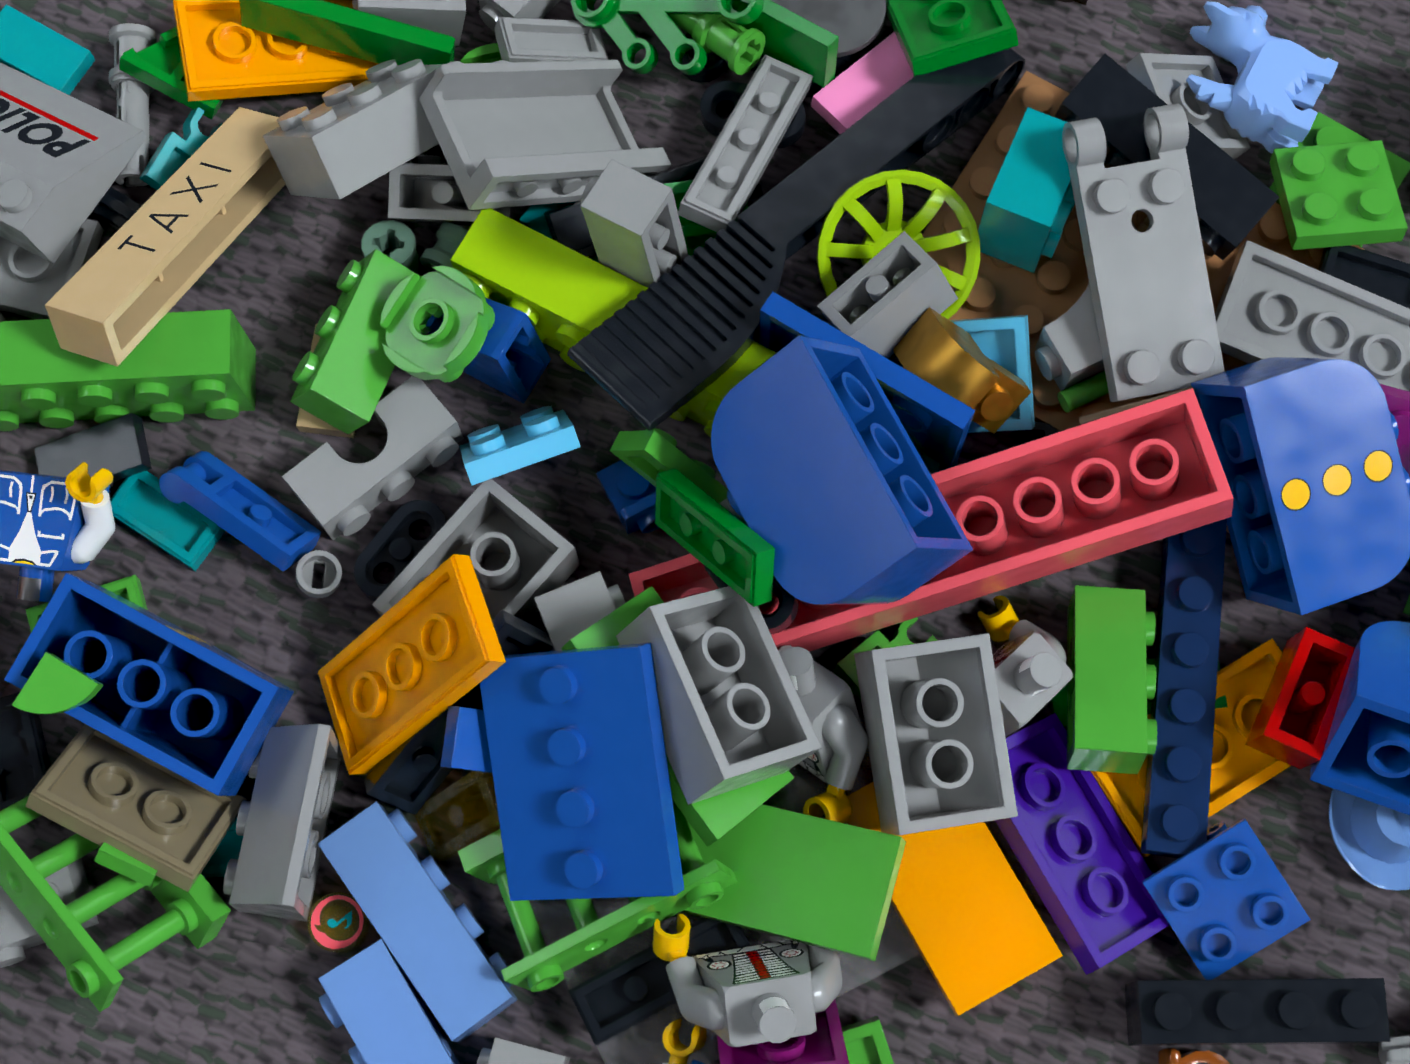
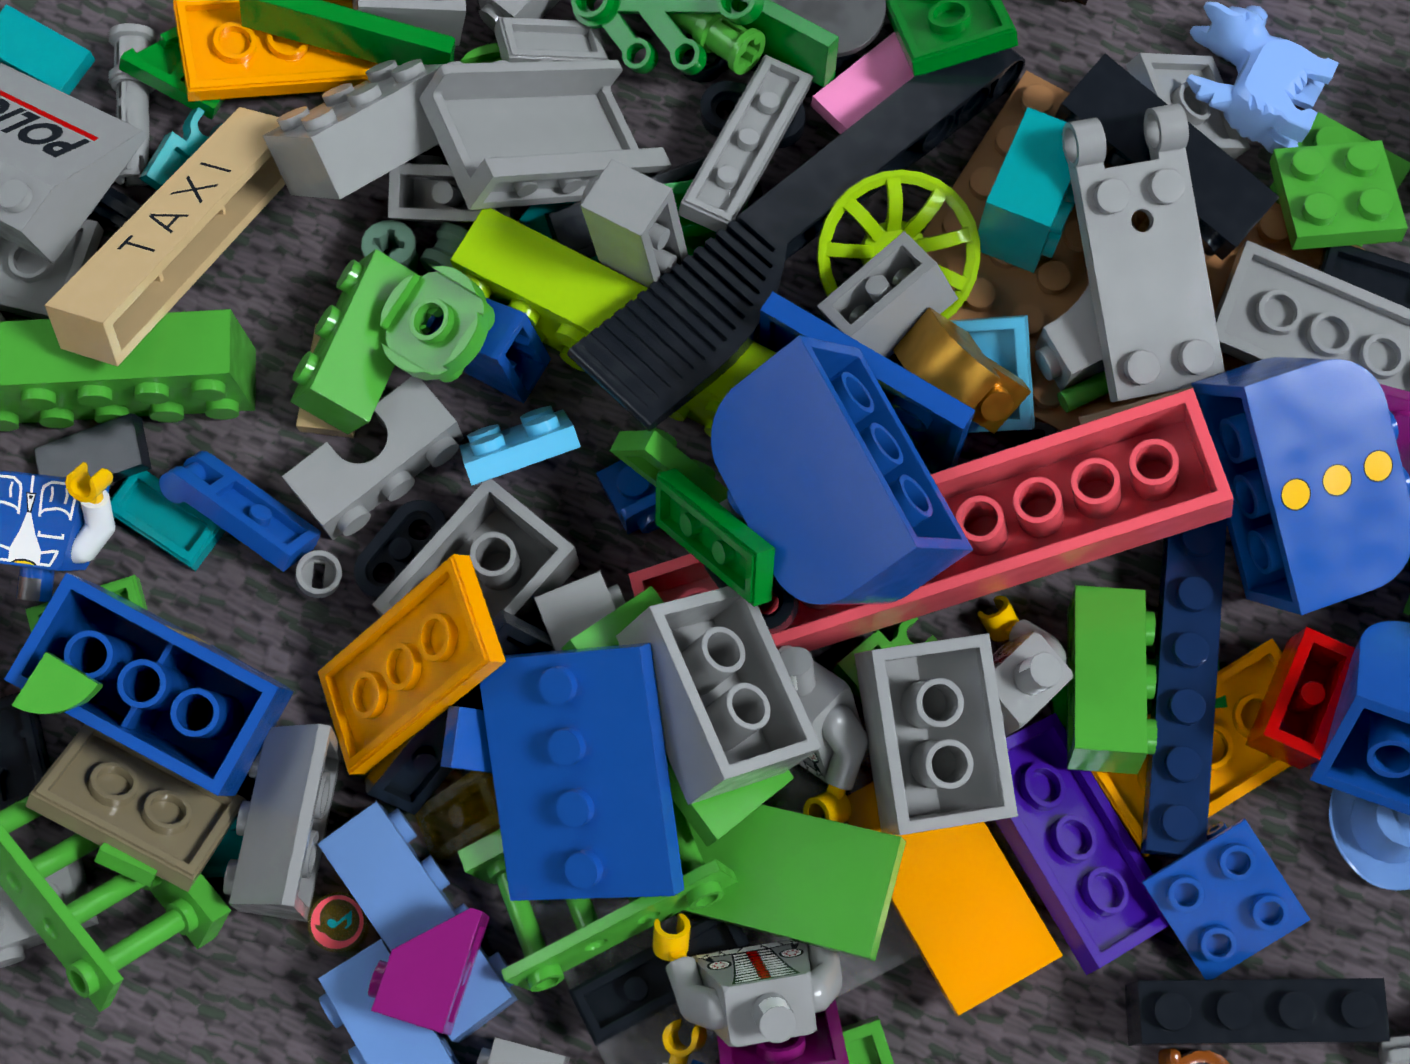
(430, 973): none -> magenta slope

